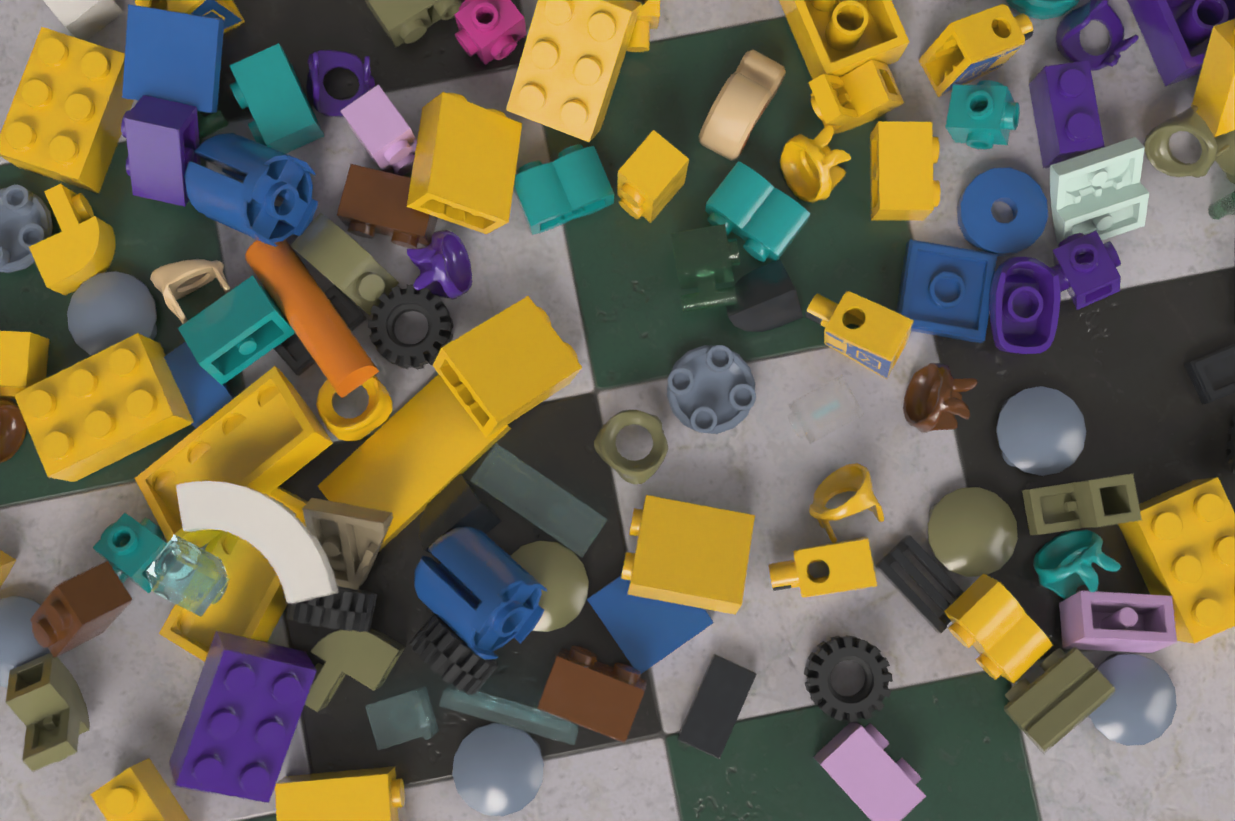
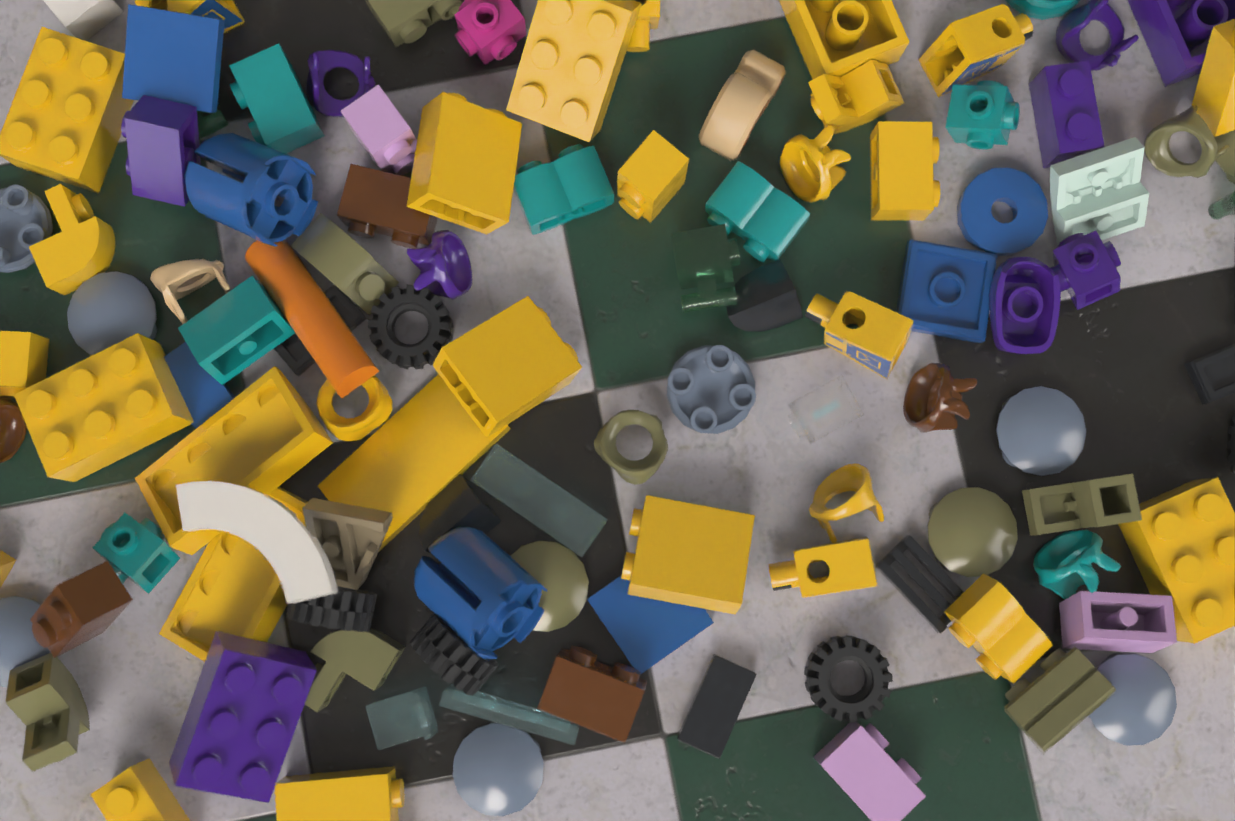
(188, 576): clear light blue brick -> none

